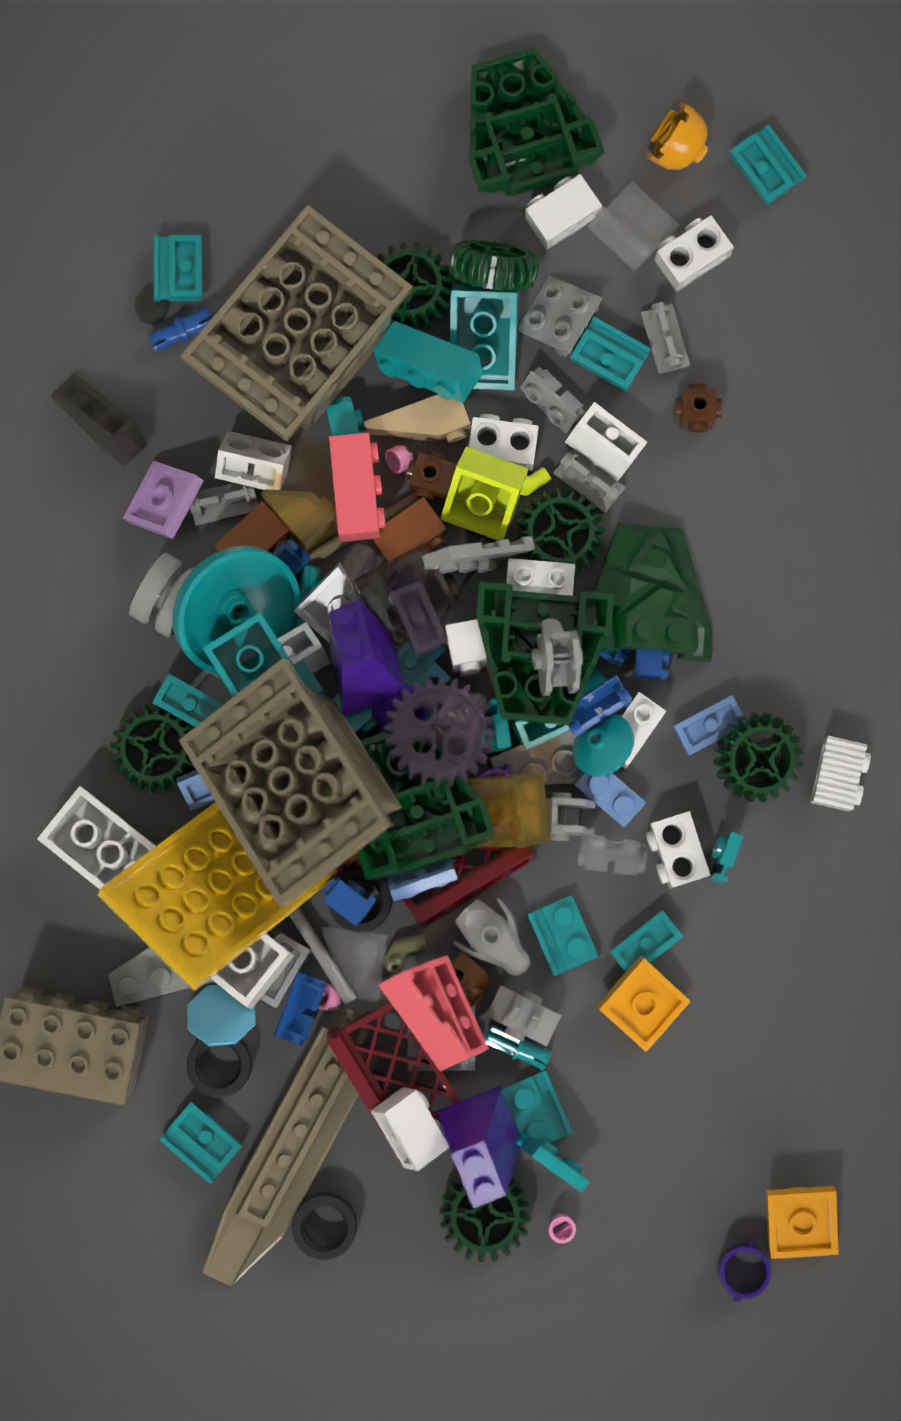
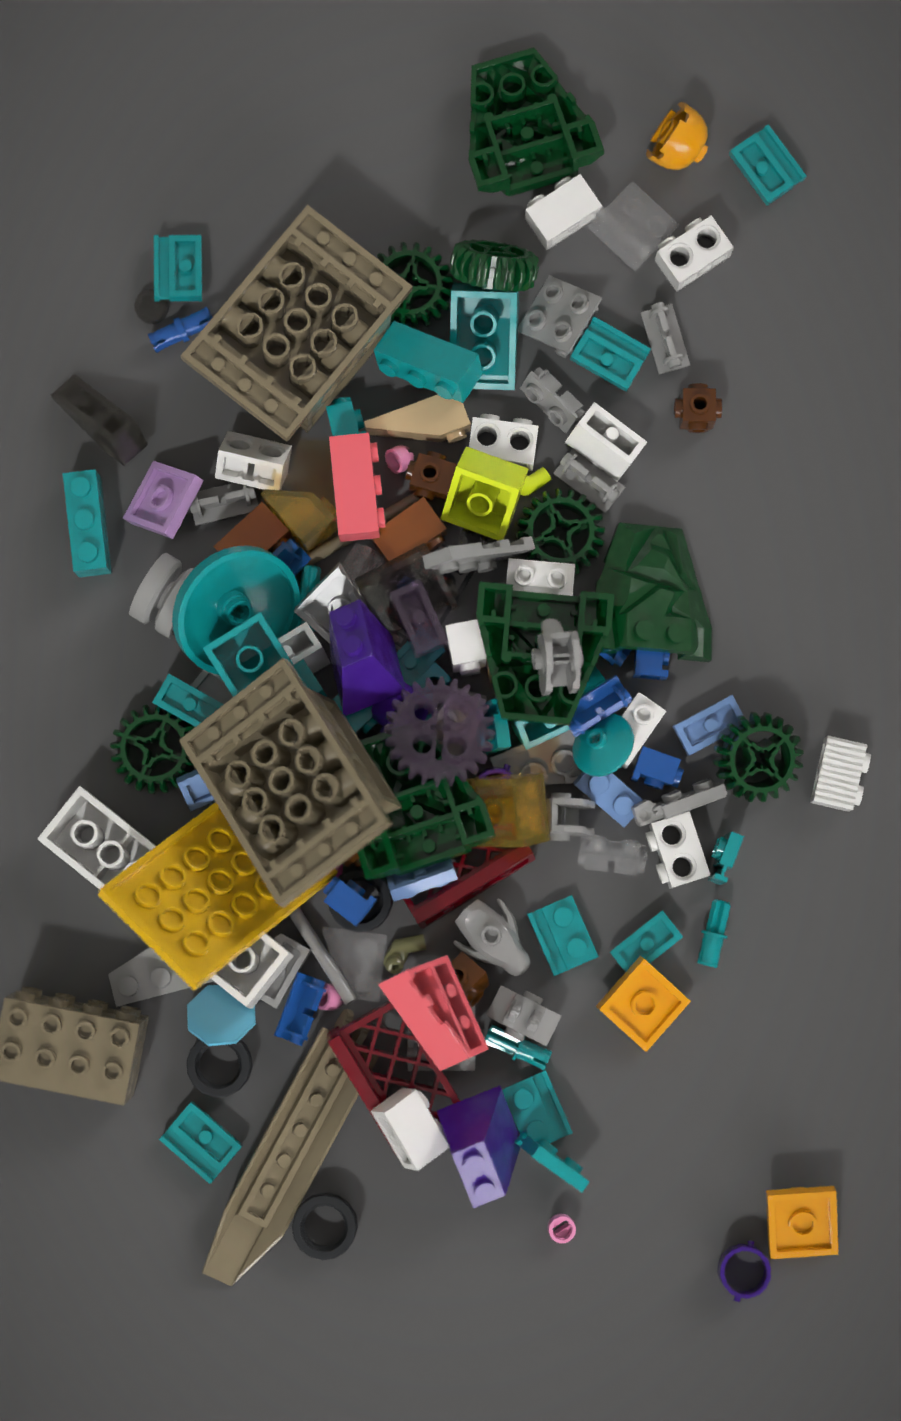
(87, 523): none -> teal brick
(483, 1245): dark green gear -> none
(657, 769): none -> blue brick
(677, 802): none -> light grey hinge
(714, 934): none -> teal axle

